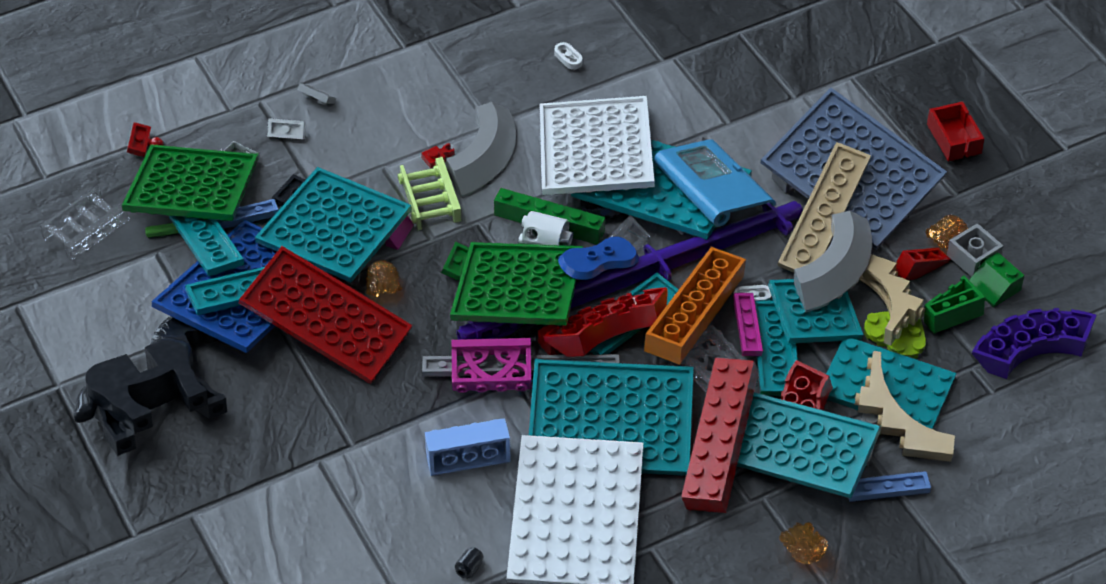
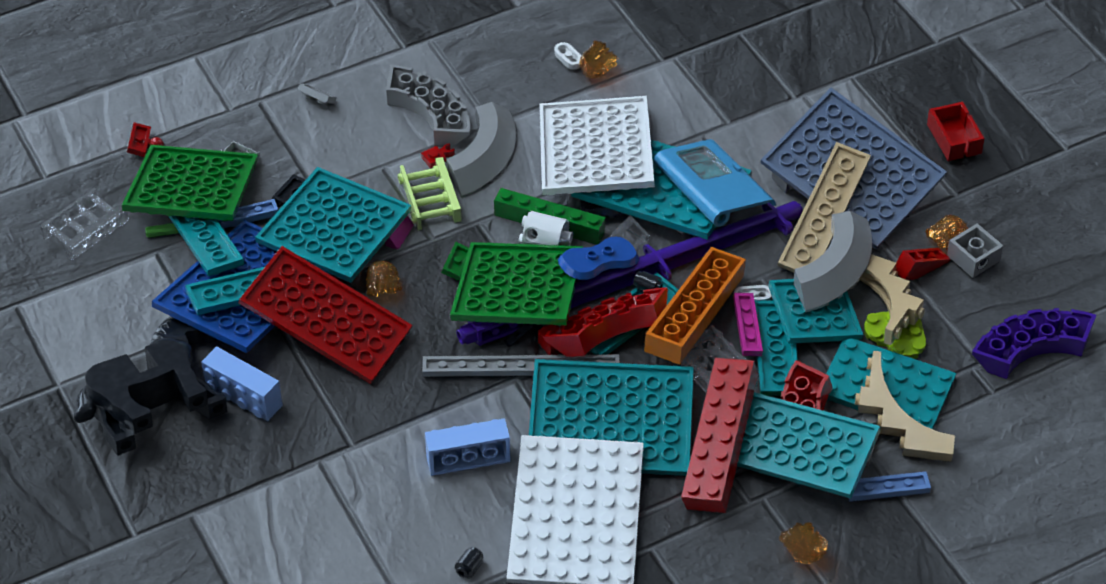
(242, 383): none -> light blue brick
(286, 128): white plate -> none
(430, 100): none -> light grey brick
(501, 380): dark pink fence -> none
(597, 60): none -> clear orange hair
(646, 280): none -> black brick
(954, 307): green wedge -> none
(997, 279): green slope -> none

